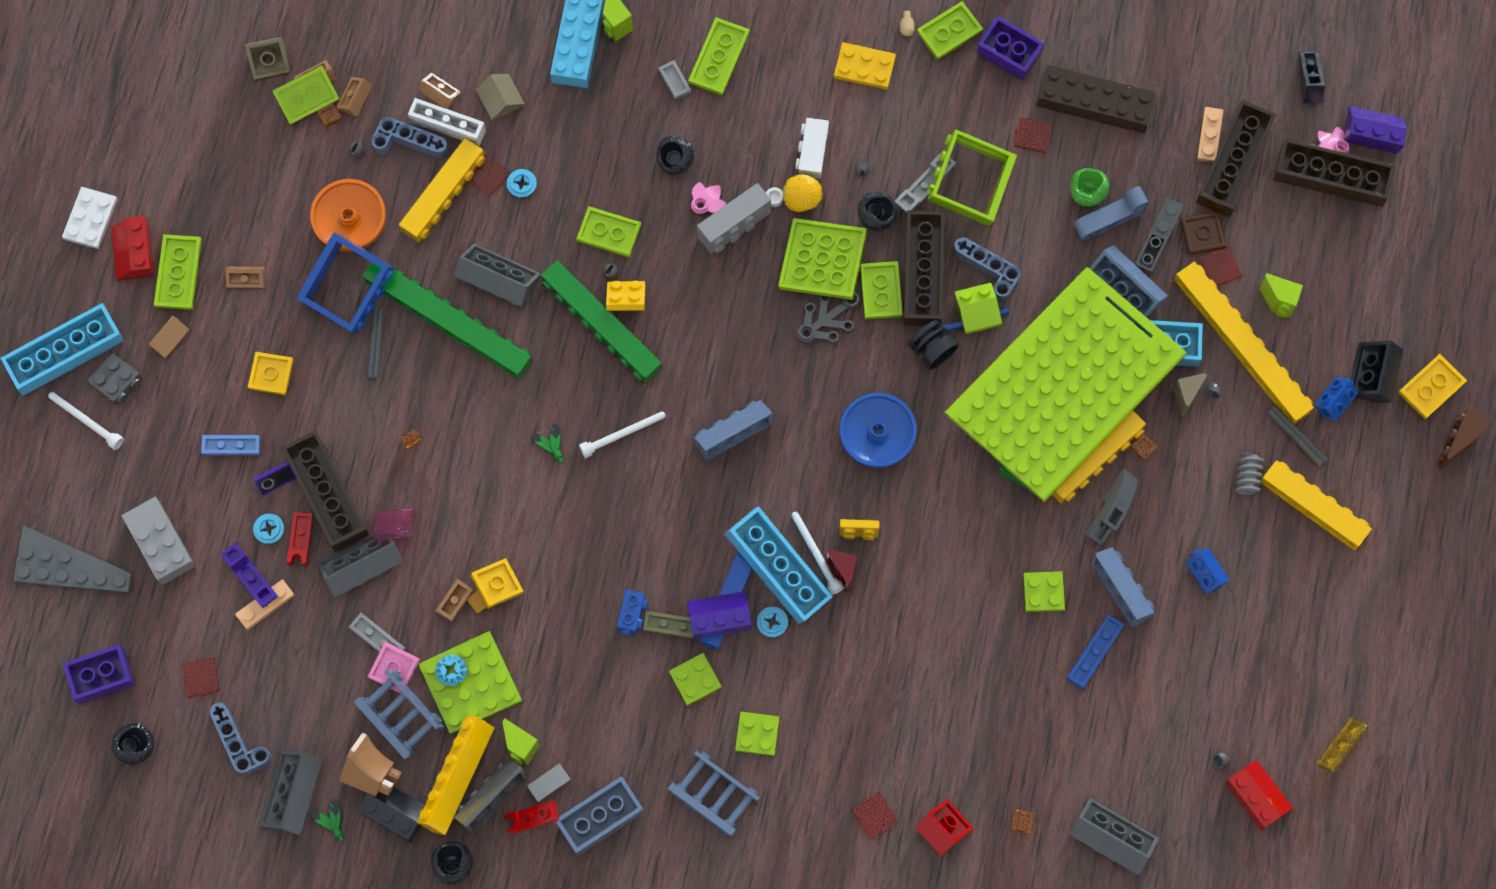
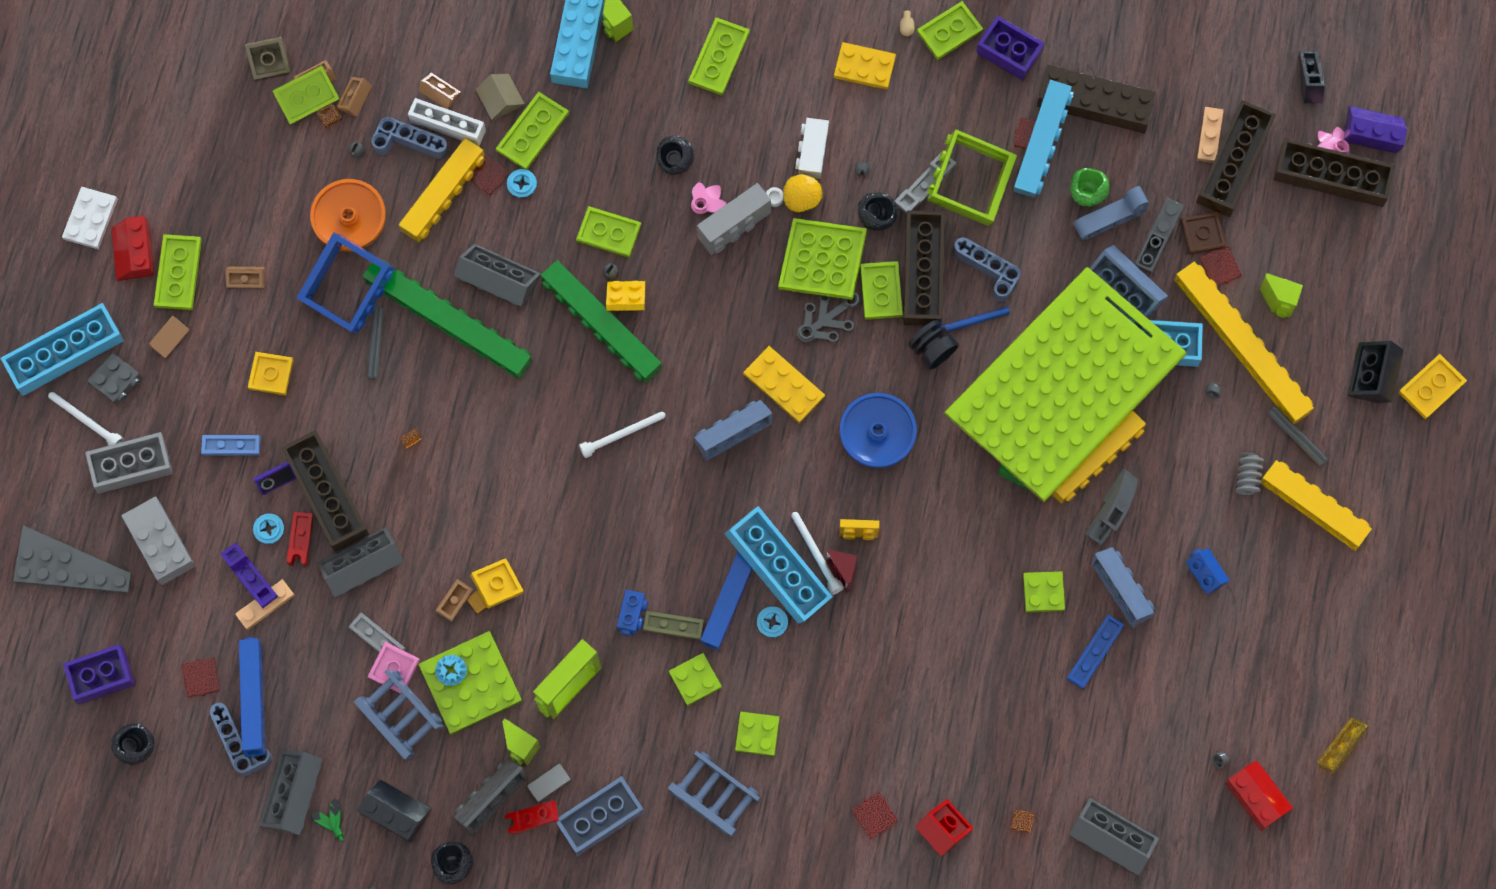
(129, 463): none -> light grey brick
(251, 697): none -> blue brick
(369, 769): medium nougat hips -> none
(394, 524): clear pink tile -> none
(455, 775): yellow brick -> none
(532, 131): none -> lime plate
(551, 446): green piece -> none
(567, 680): none -> lime window
(674, 80): light grey tile -> none
(719, 615): dark purple slope -> none
(784, 384): none -> yellow plate
(978, 308): lime slope -> none
(1042, 139): none -> medium azure brick
(1144, 447): clear orange tile -> none
(1187, 390): dark tan slope -> none
(1336, 398): blue brick -> none
(1466, 432): reddish brown slope -> none

